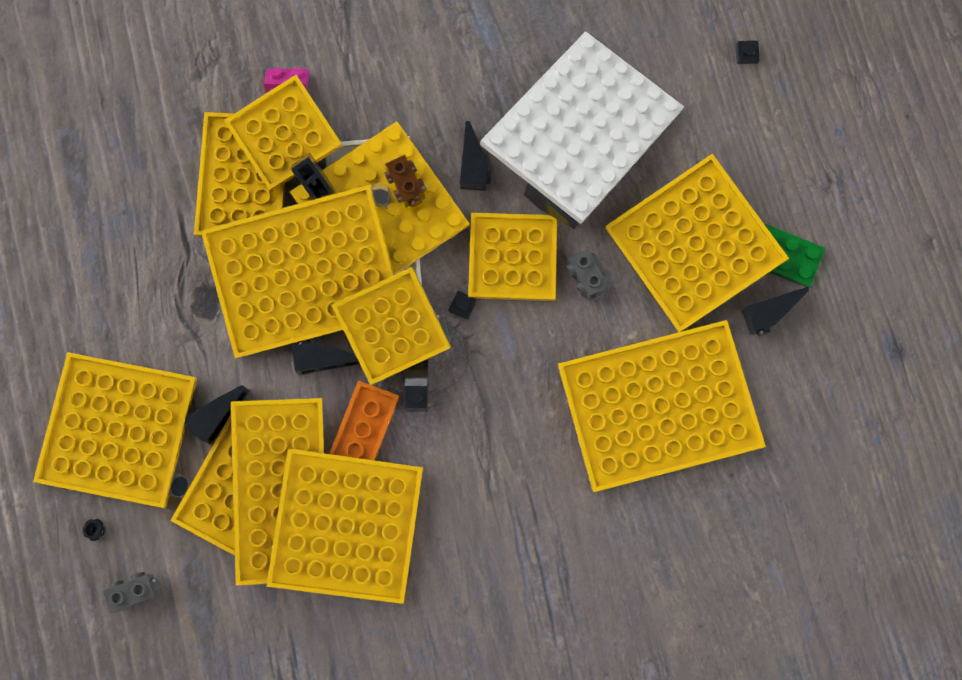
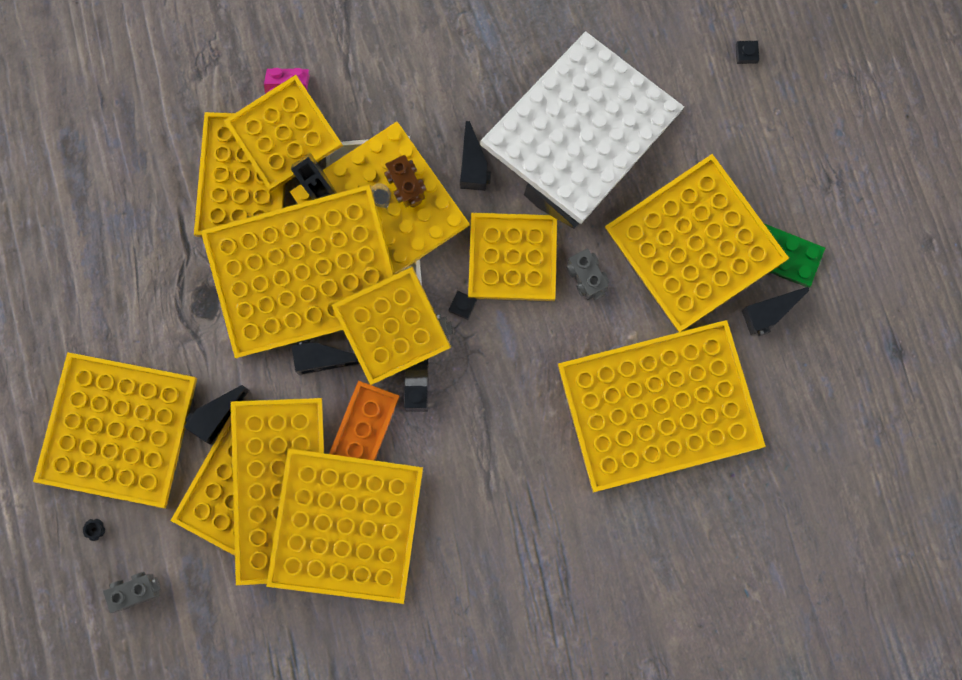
(179, 485): black tile -> none

